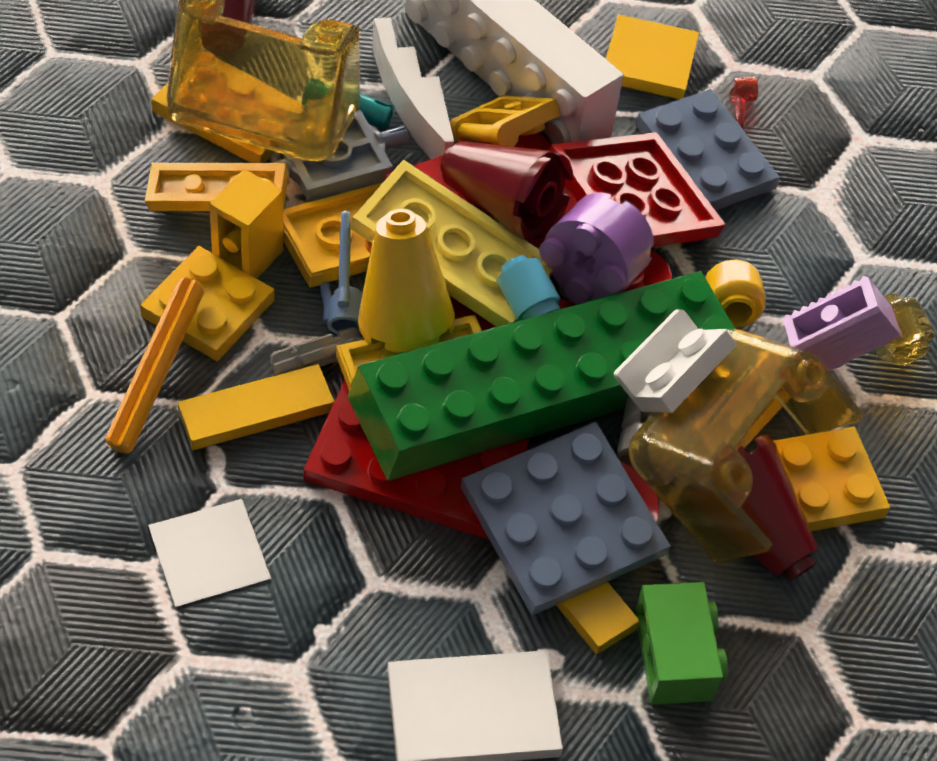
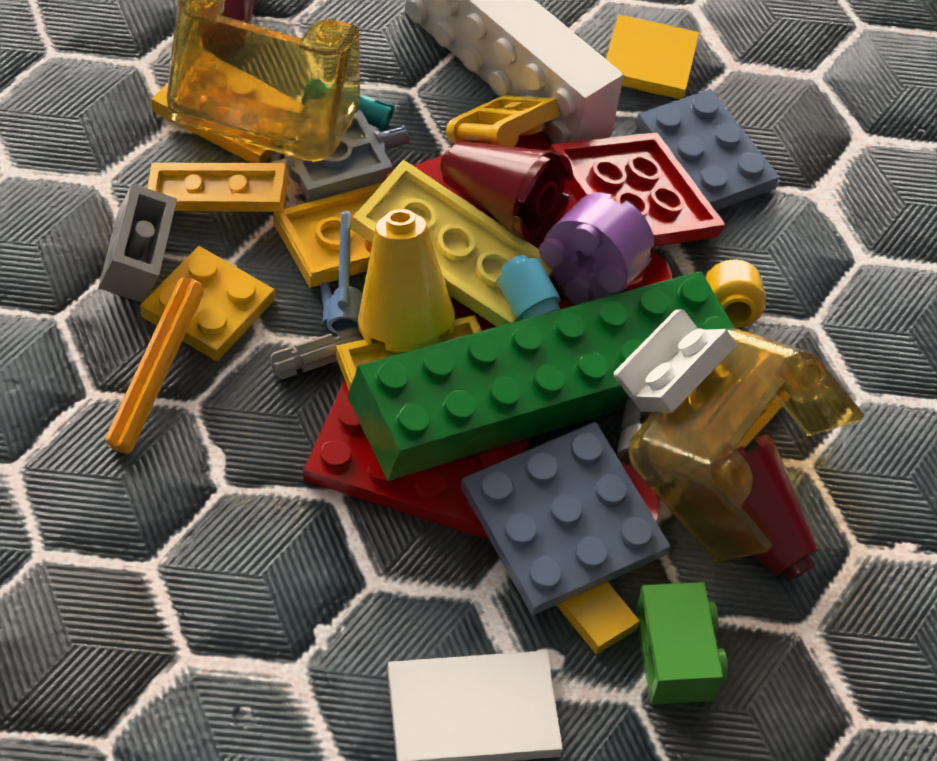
(138, 243): none -> light grey brick
(209, 552): white sticker -> none
(248, 223): yellow brick -> none
(255, 407): yellow tile -> none
(415, 98): white slope -> none
(744, 91): clear red hand -> none
(833, 478): yellow plate -> none
(843, 324): lavender brick -> none
(914, 329): clear yellow head -> none

